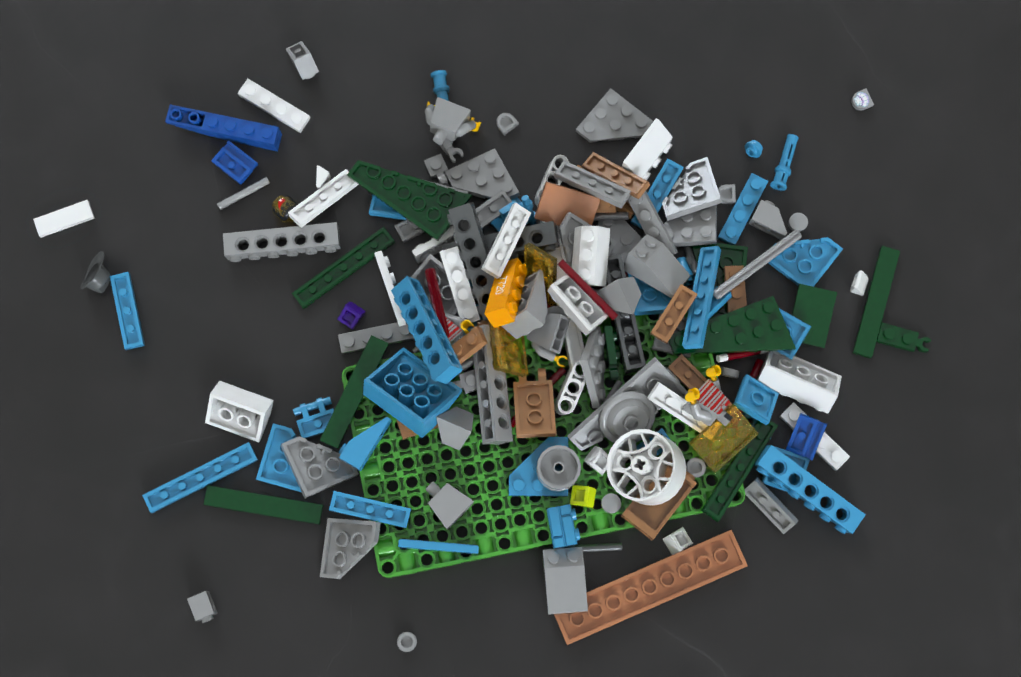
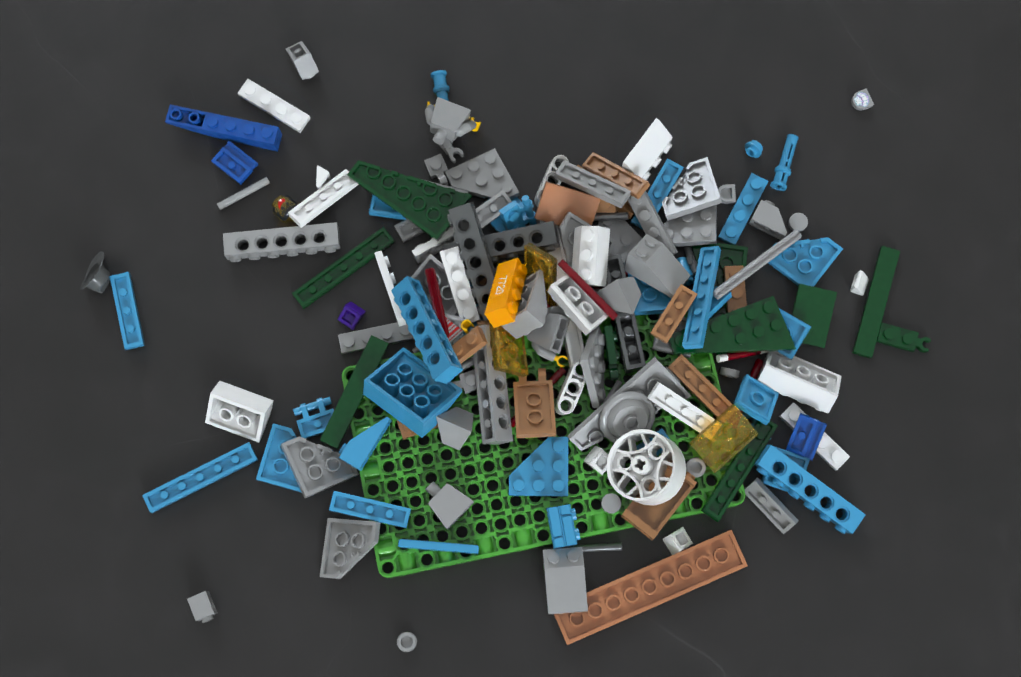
(64, 218): white tile -> none
(263, 504): dark green tile -> none
(506, 123): light grey tile -> none
(506, 241): white plate -> none
(562, 479): light grey wheel -> none
(582, 496): neon yellow slope -> none
(613, 120): light grey plate -> none
(709, 401): torso -> none

